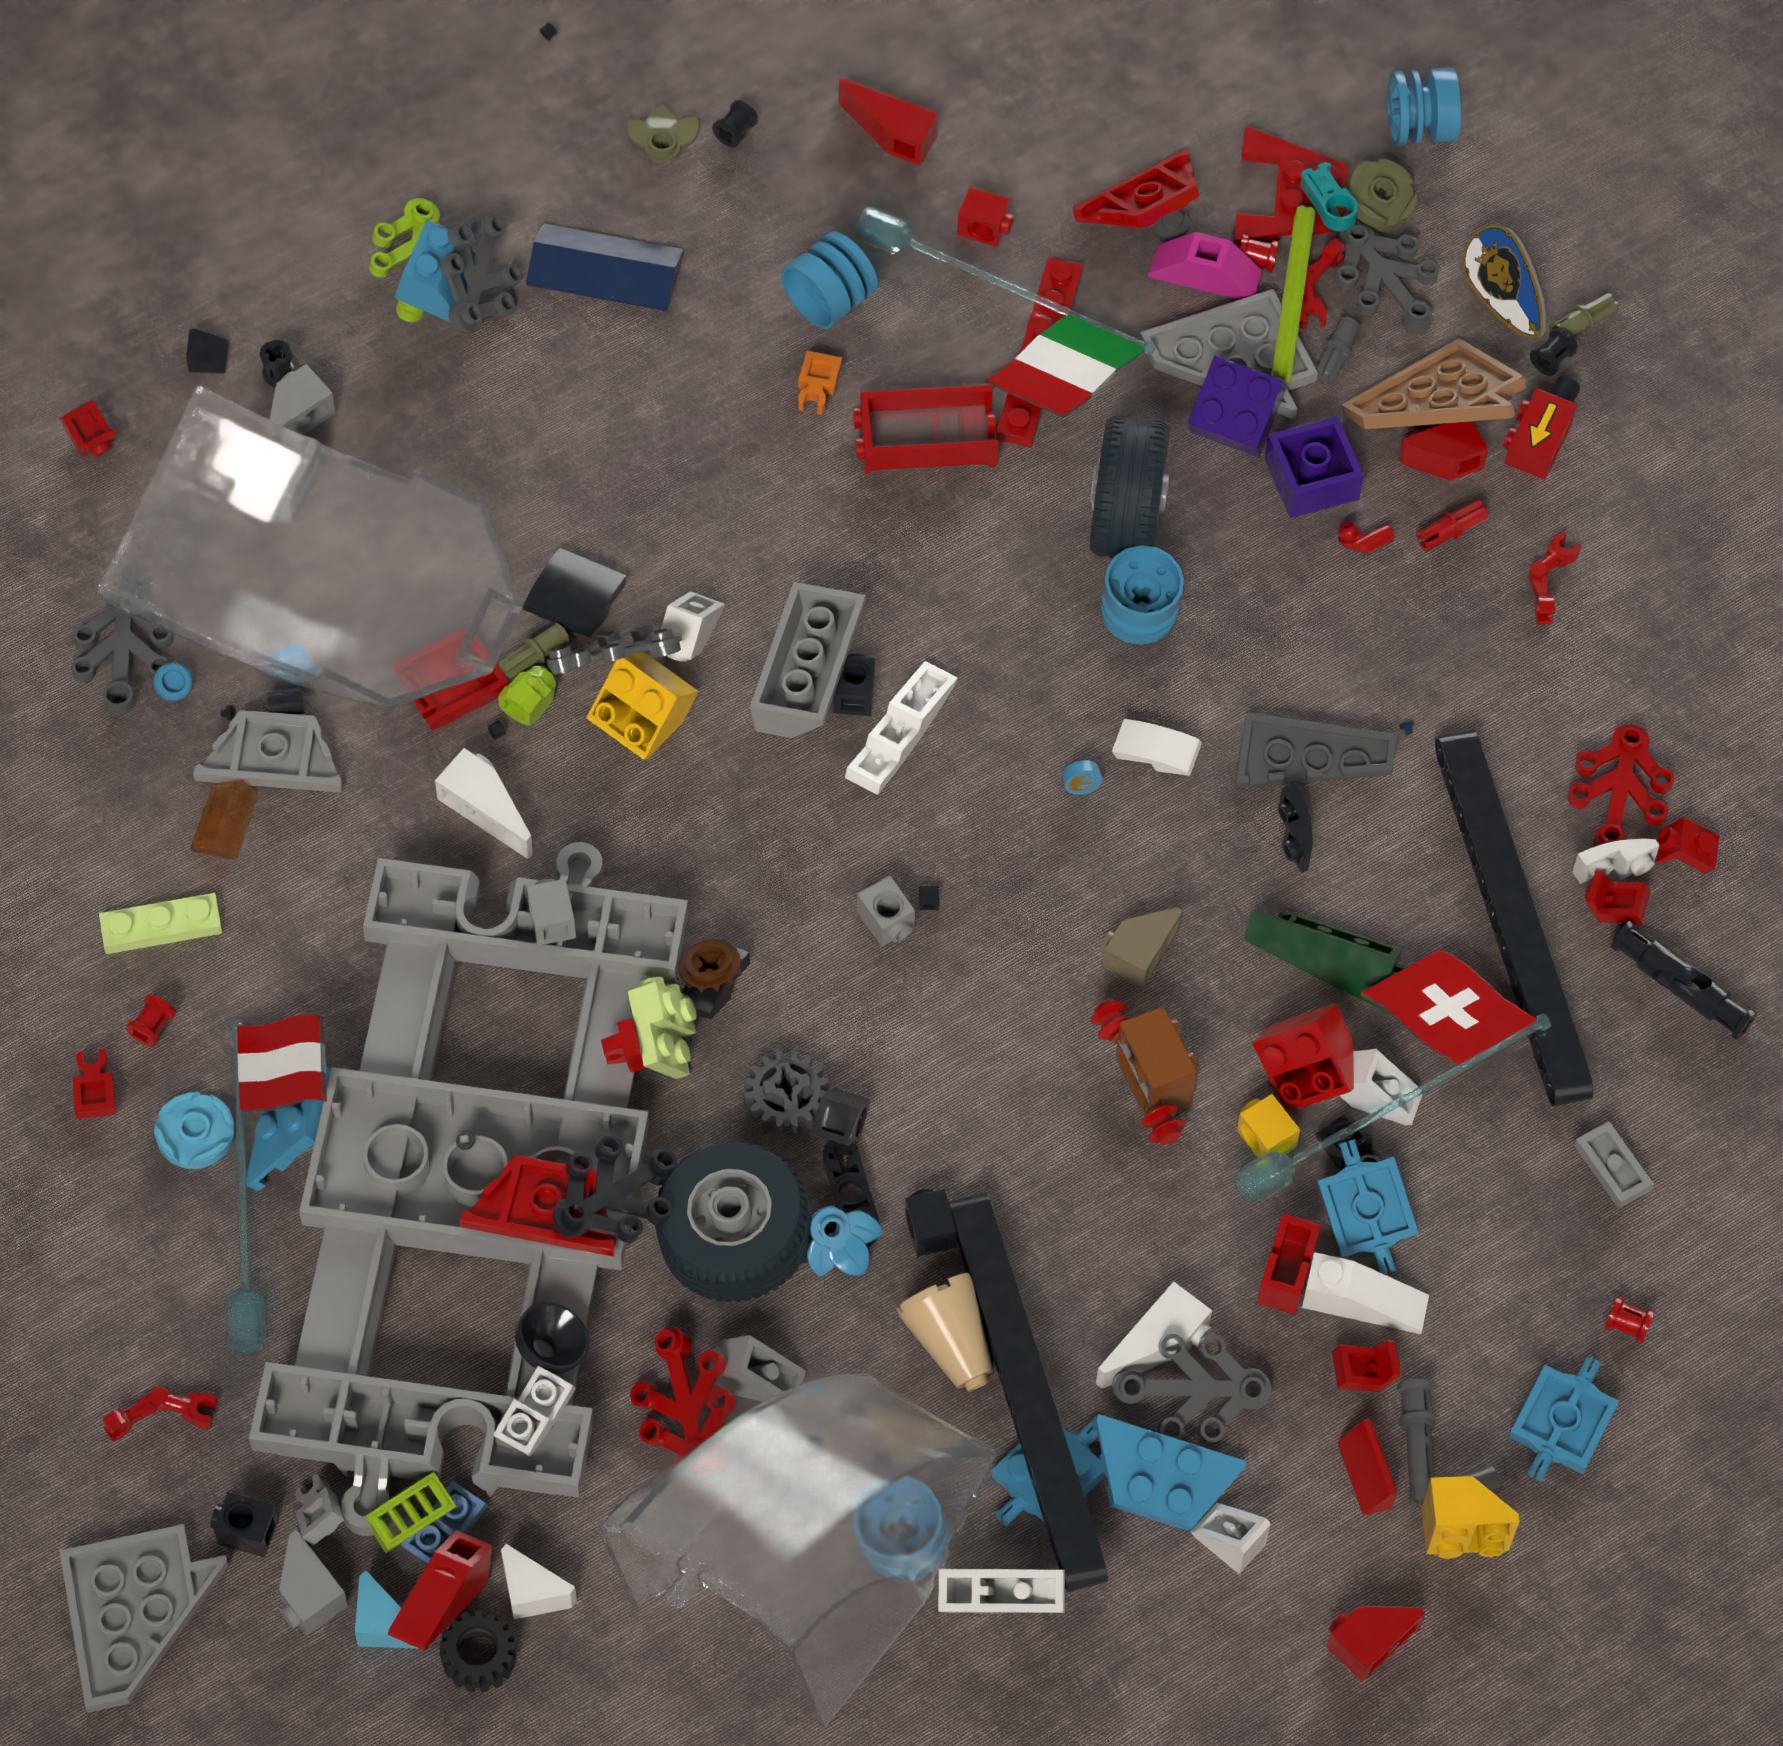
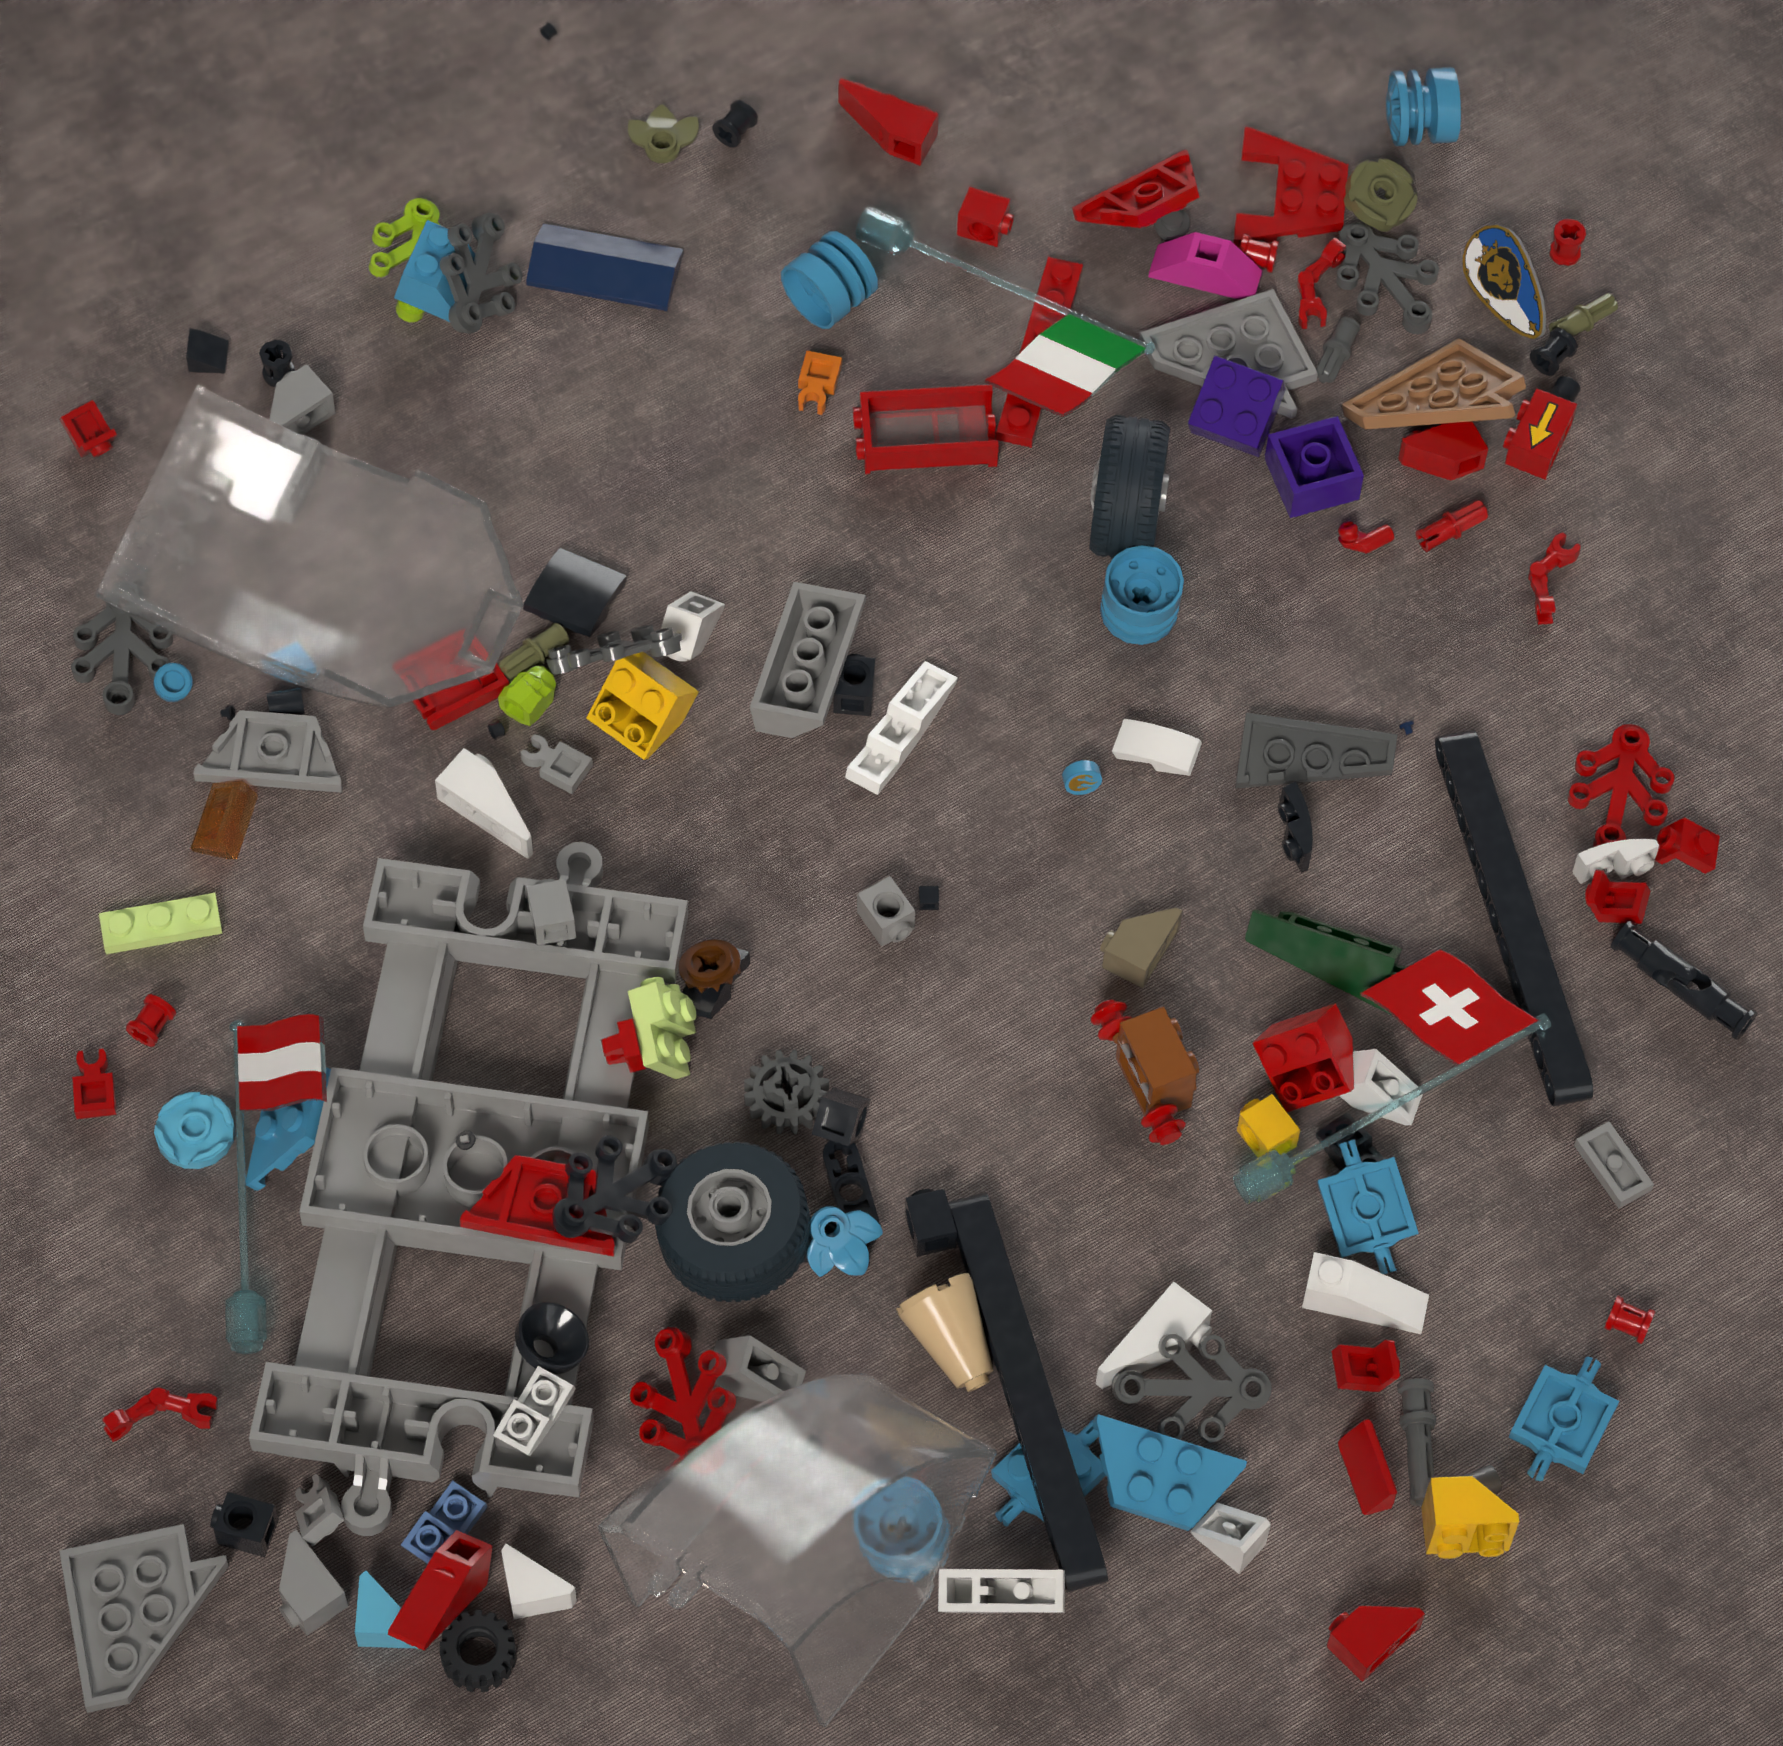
(381, 1530): lime slope -> none
(560, 766): none -> light grey plate
(1292, 1258): red piece -> none
(1293, 293): lime axle -> none
(1326, 195): teal piece -> none
(1566, 247): none -> red bush

